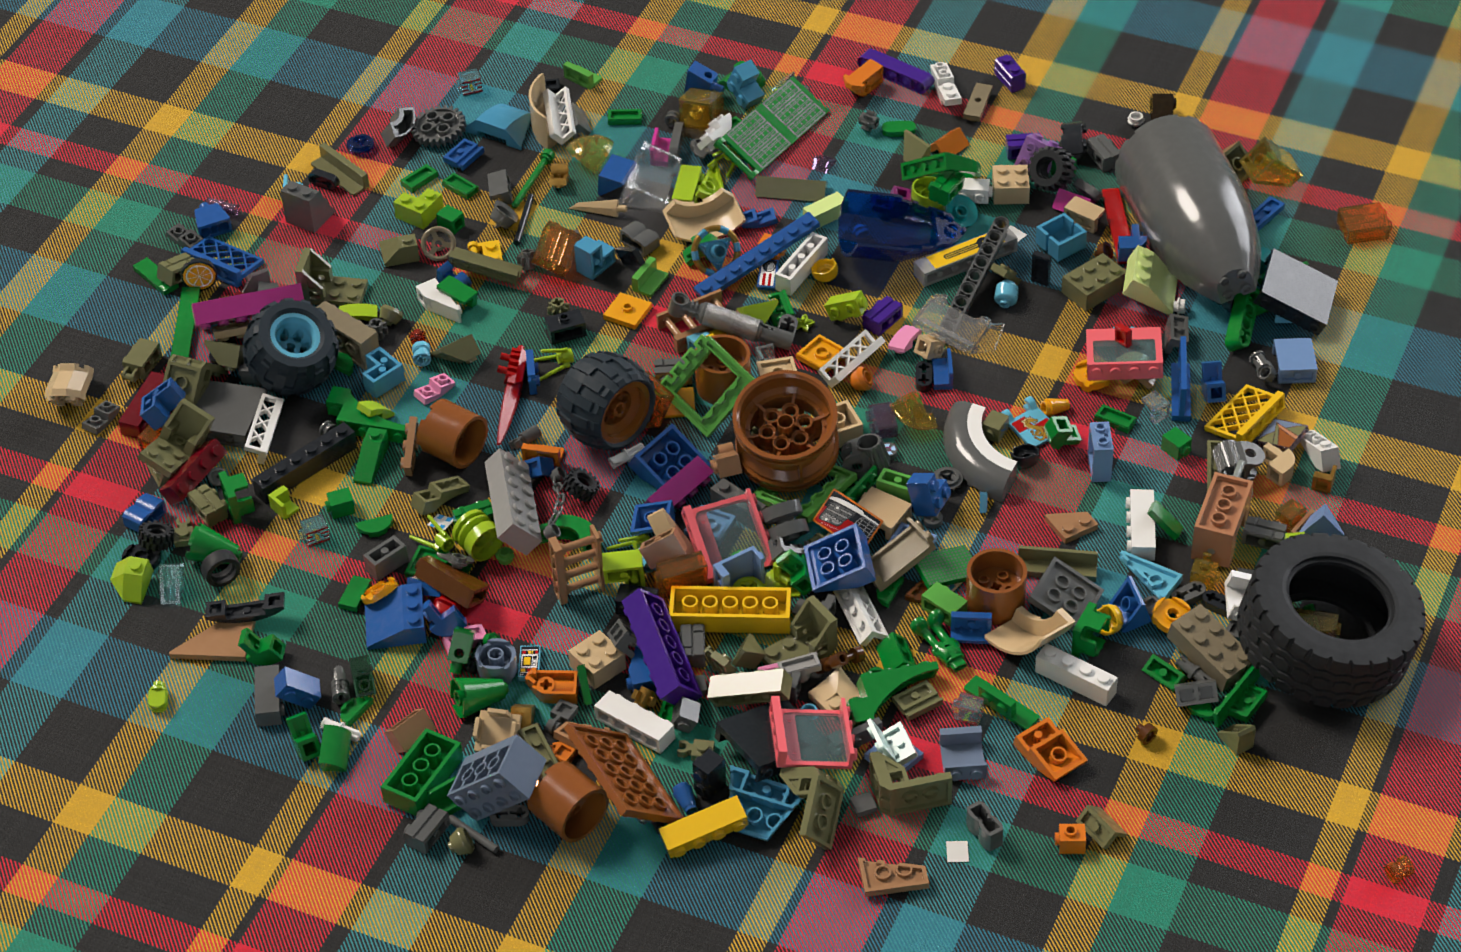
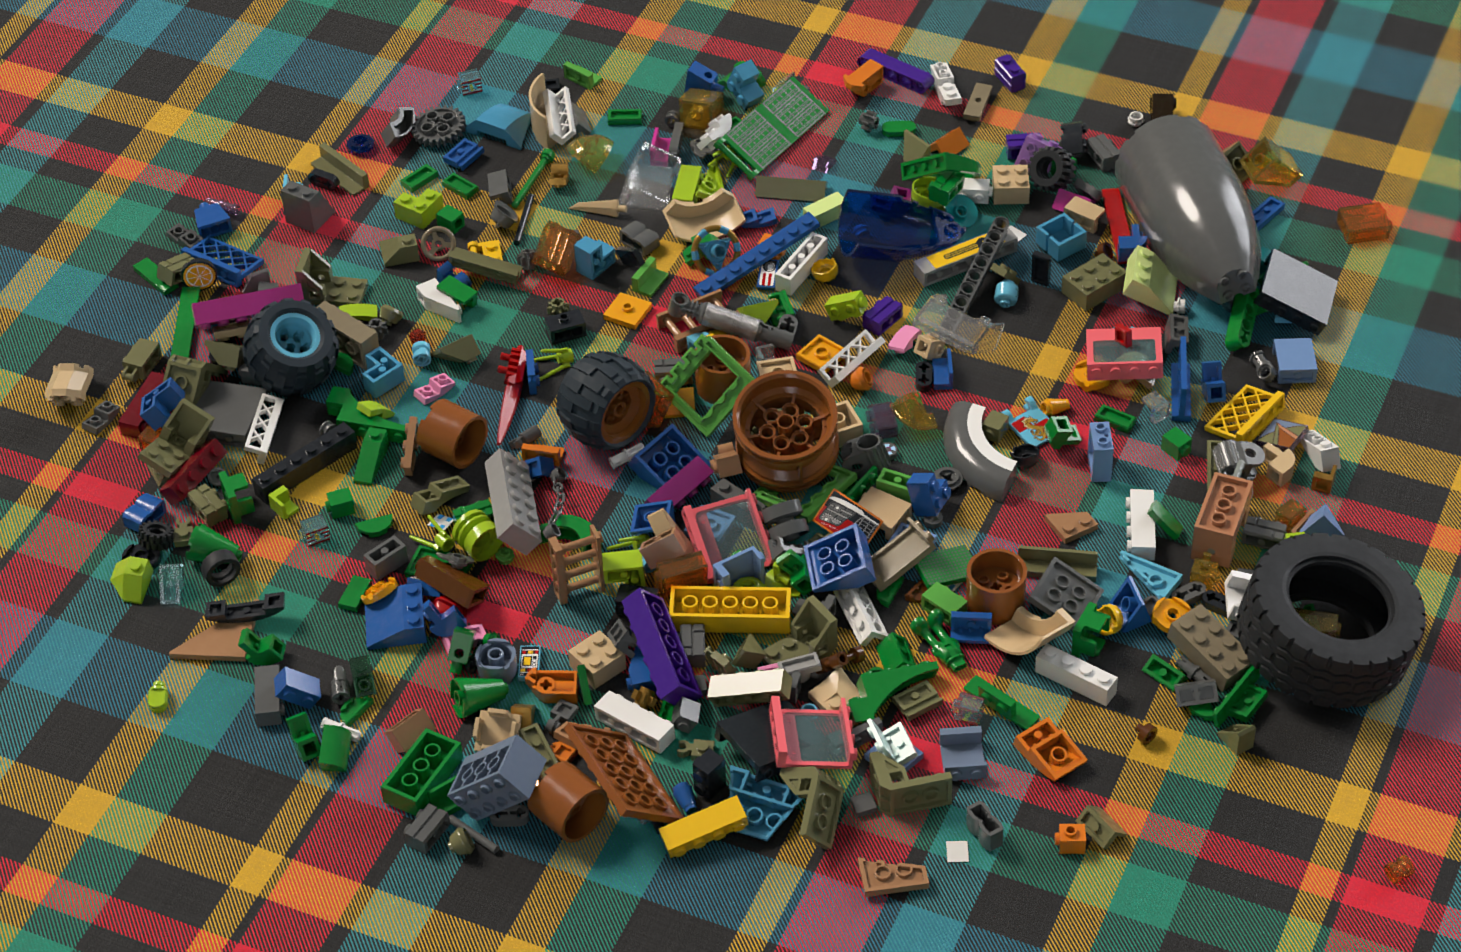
(581, 484): black tyre -> none
(614, 173): blue slope -> none
(805, 323): lime plant -> none
(983, 502): dark azure tile -> none

